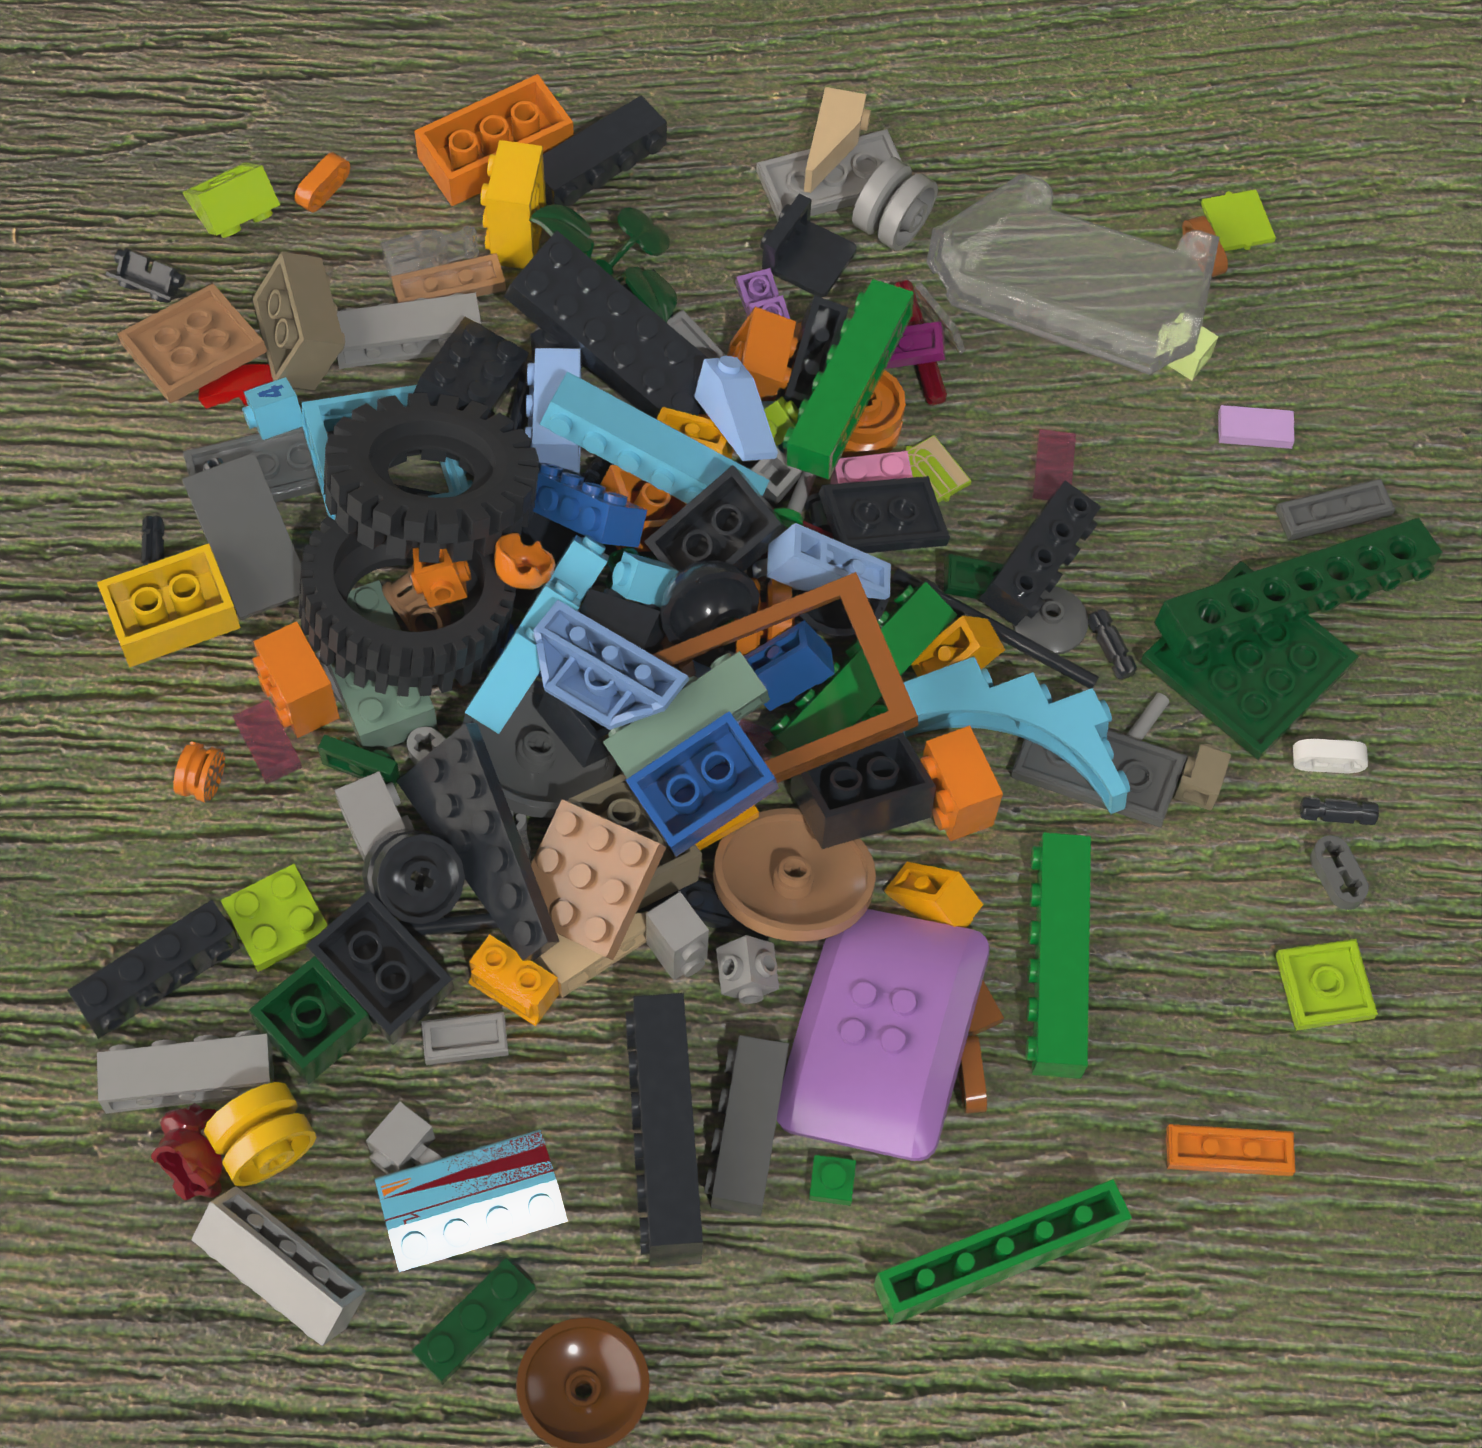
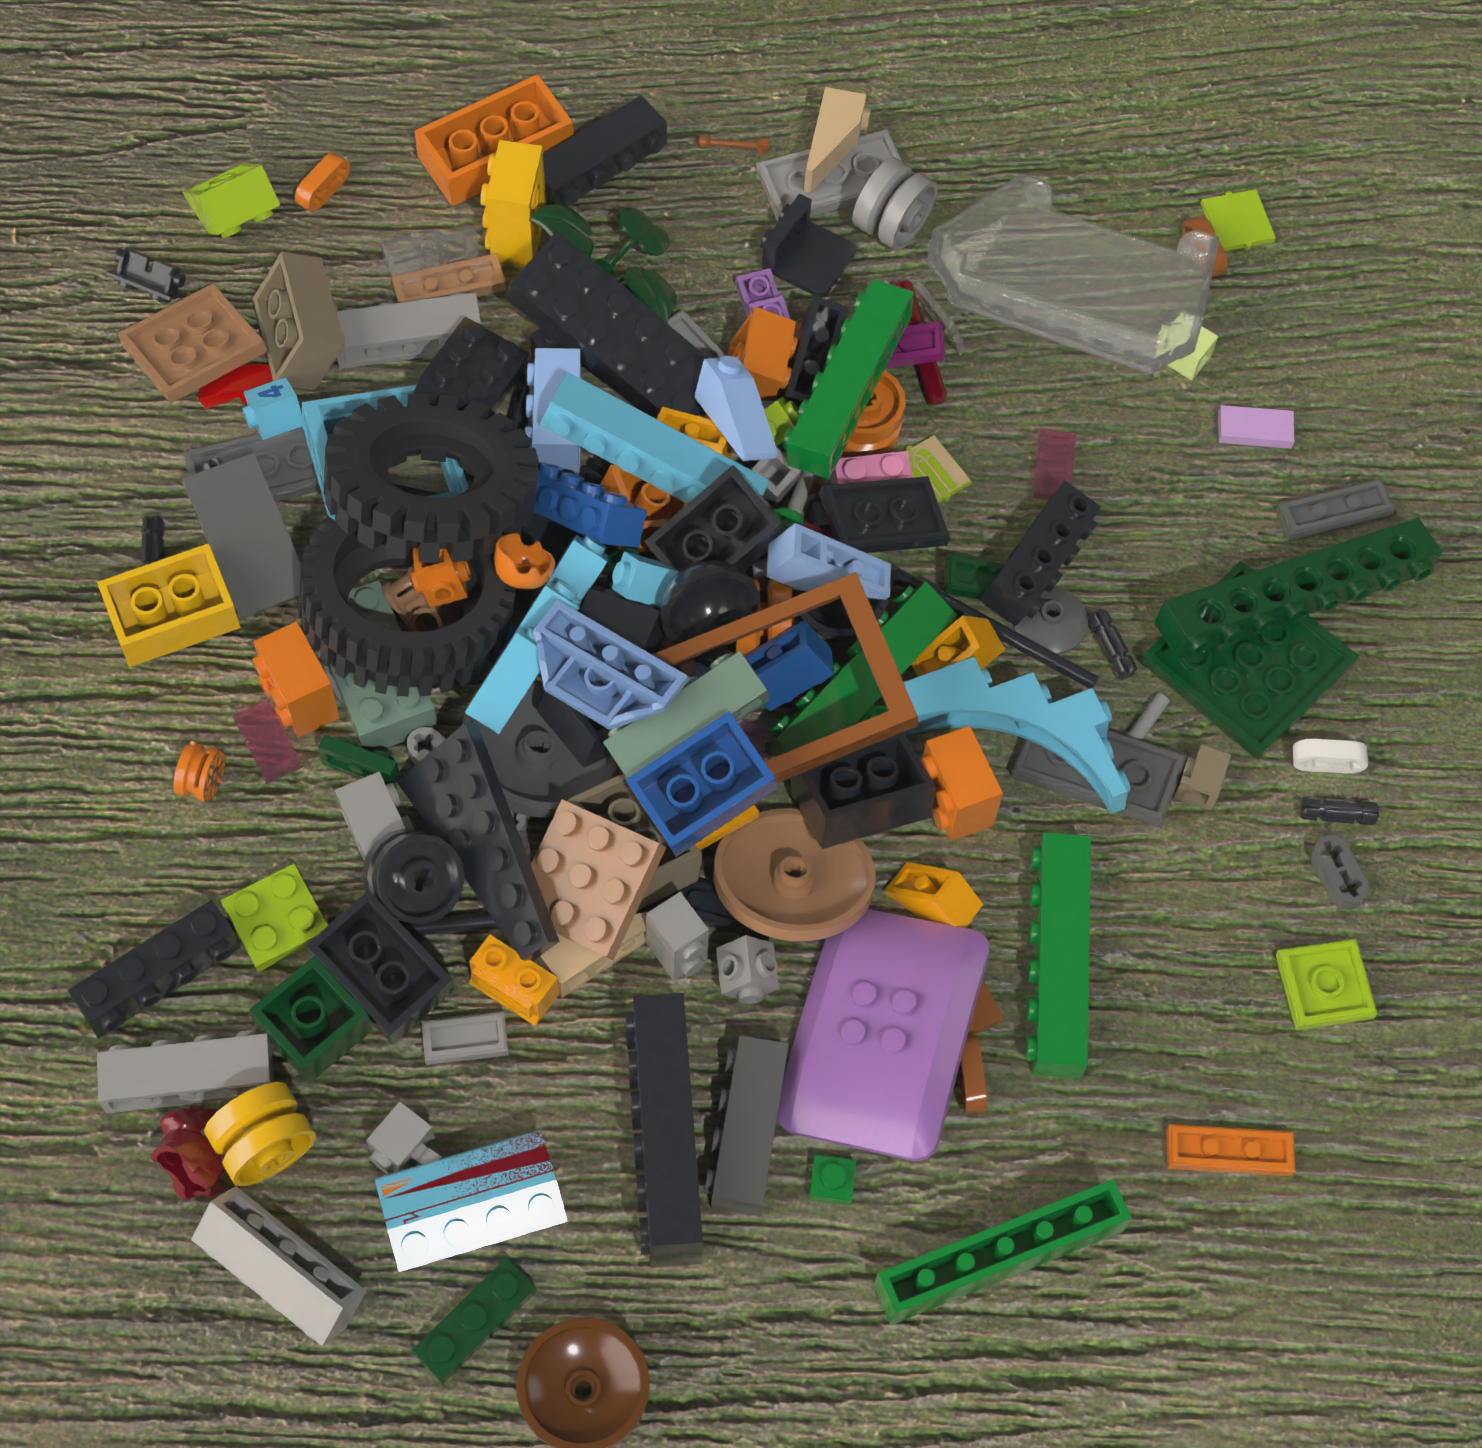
(762, 145): none -> dark orange hinge

